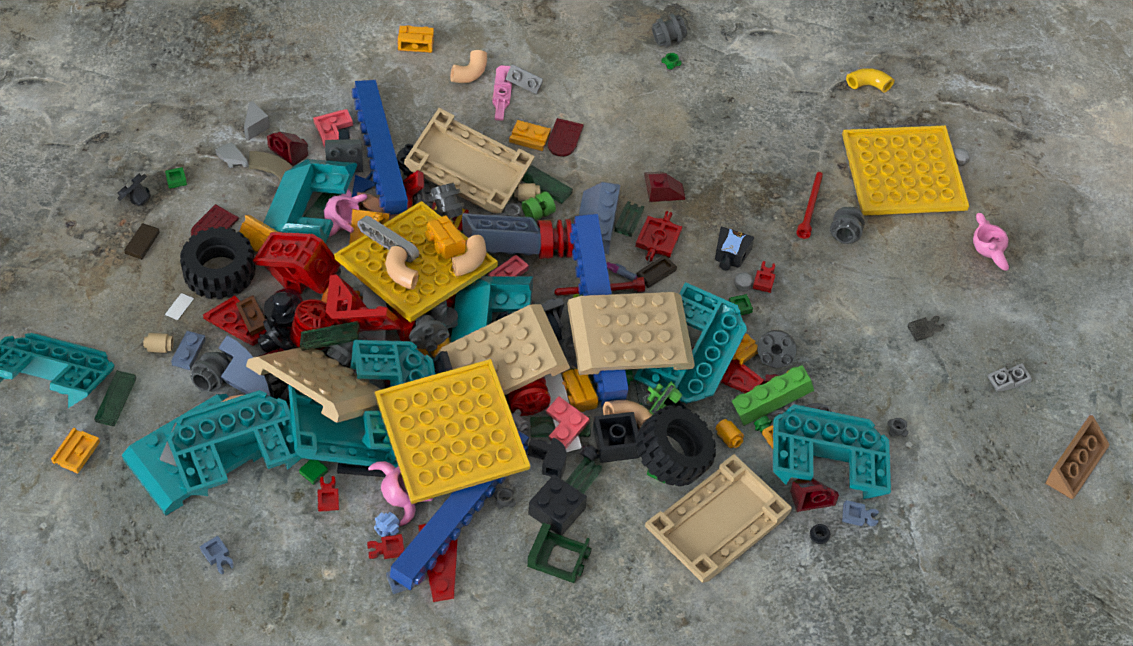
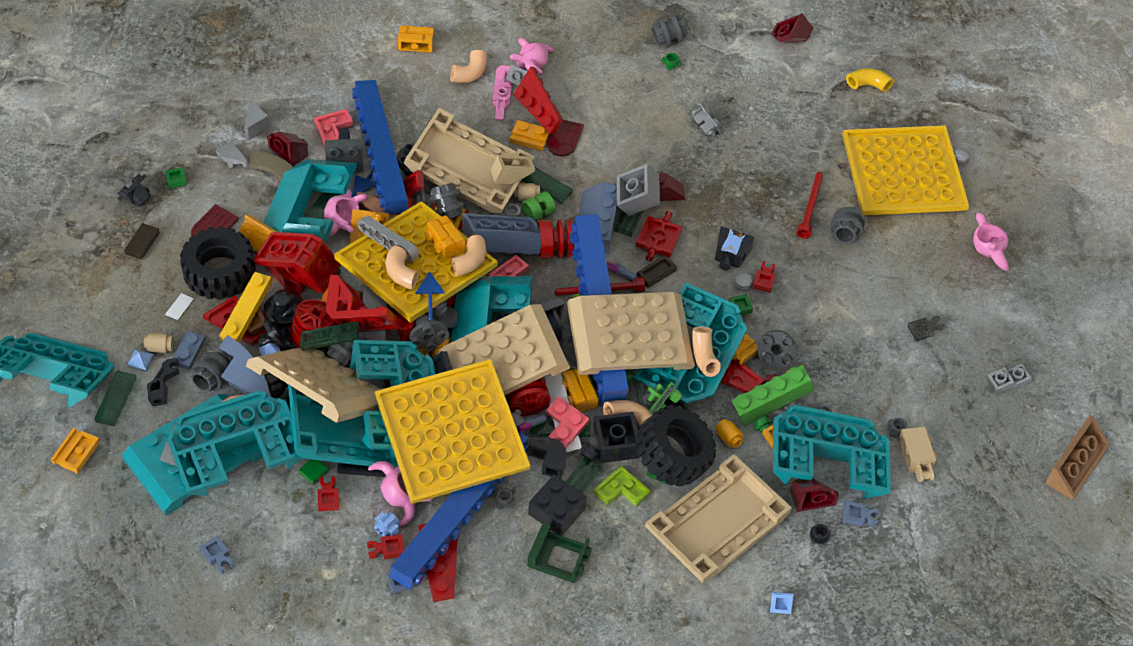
(140, 359): none -> light blue slope
(159, 397): none -> black piece
(246, 307): none -> yellow plate
(269, 349): none -> light blue slope
(430, 286): none -> blue piece
(511, 169): none -> tan slope
(531, 422): none -> piece
(532, 55): none -> bright pink piece
(537, 101): none -> red wing
(622, 483): none -> lime tile
(638, 189): none -> light grey brick
(704, 115): none -> light grey hinge
(704, 352): none -> light nougat cylinder
(781, 602): none -> light blue slope
(793, 29): none -> dark red slope
(918, 452): none -> tan brick

